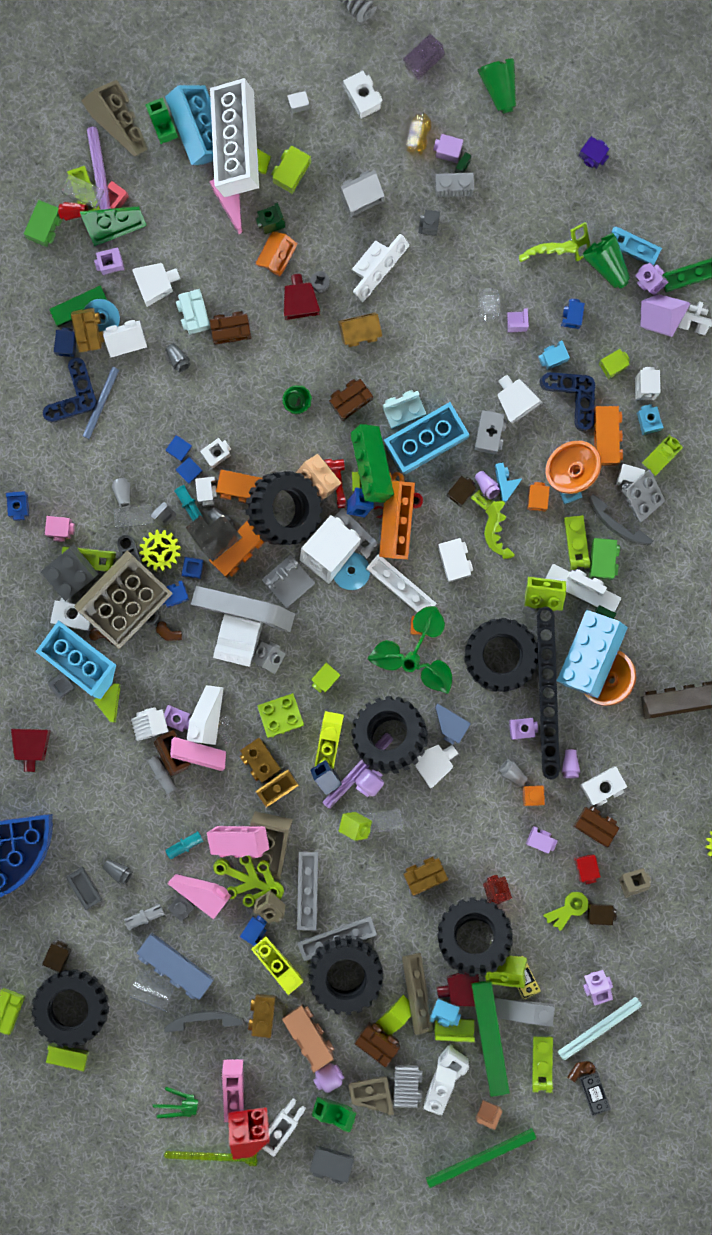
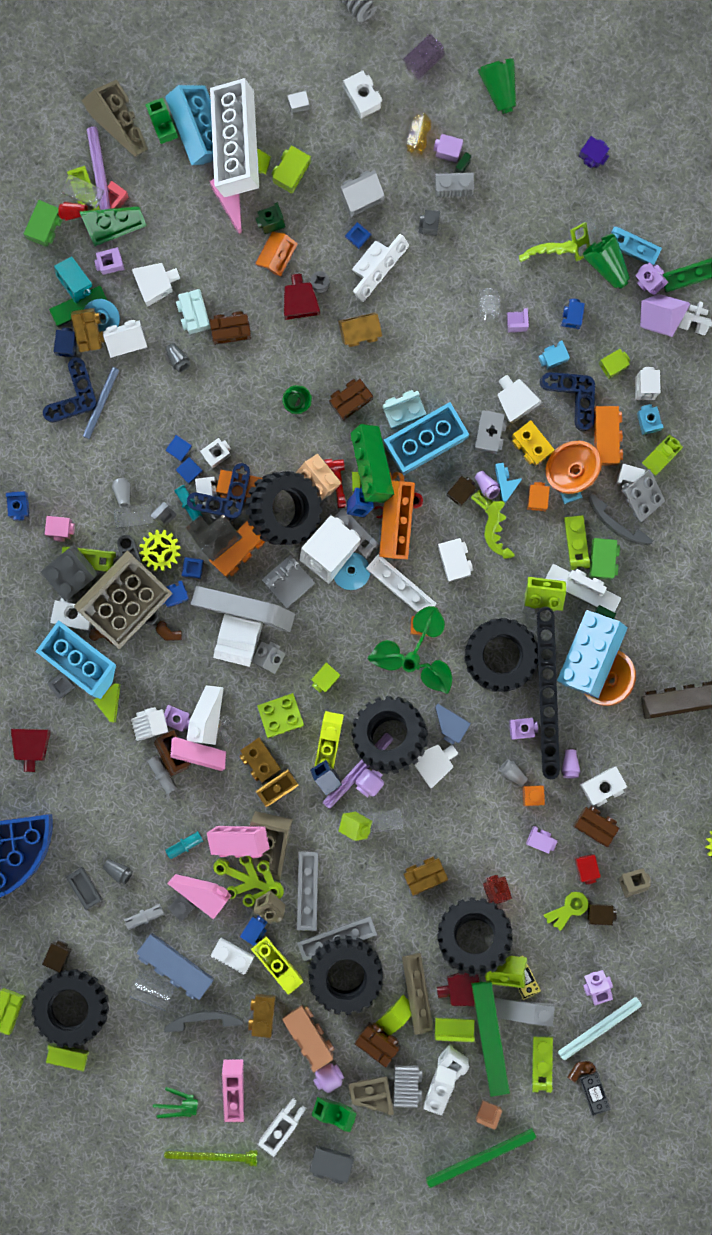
(73, 279): none -> teal hinge
(224, 503): none -> dark blue beam
(232, 955): none -> white brick
(248, 1132): red slope -> none
(358, 235): none -> blue tile
(445, 1014): medium azure brick -> none
(532, 443): none -> yellow brick

